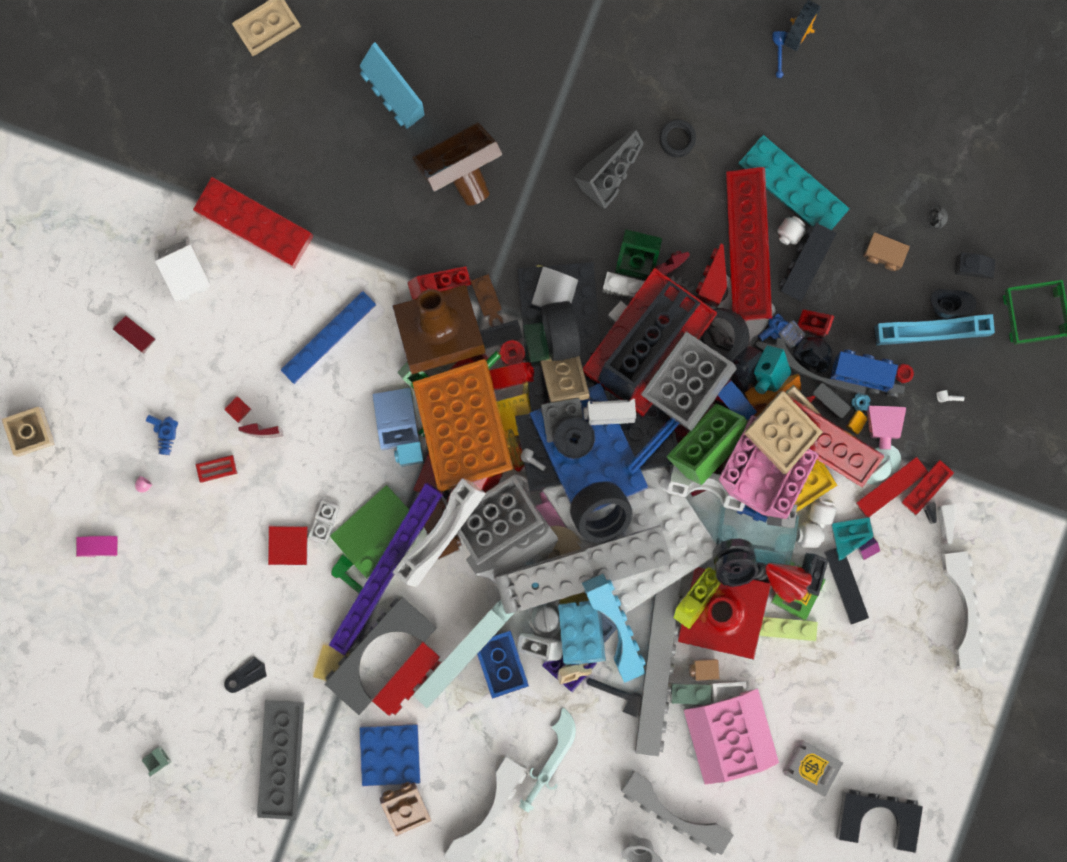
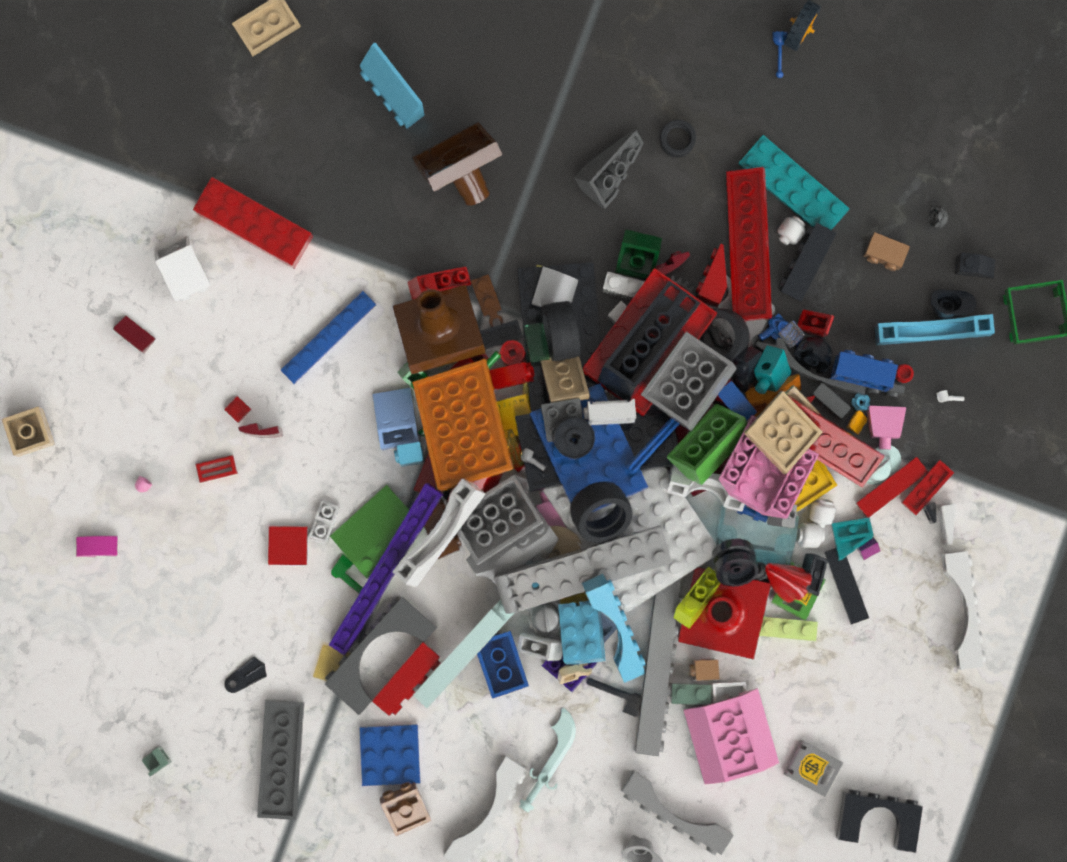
(166, 431): blue piece -> none

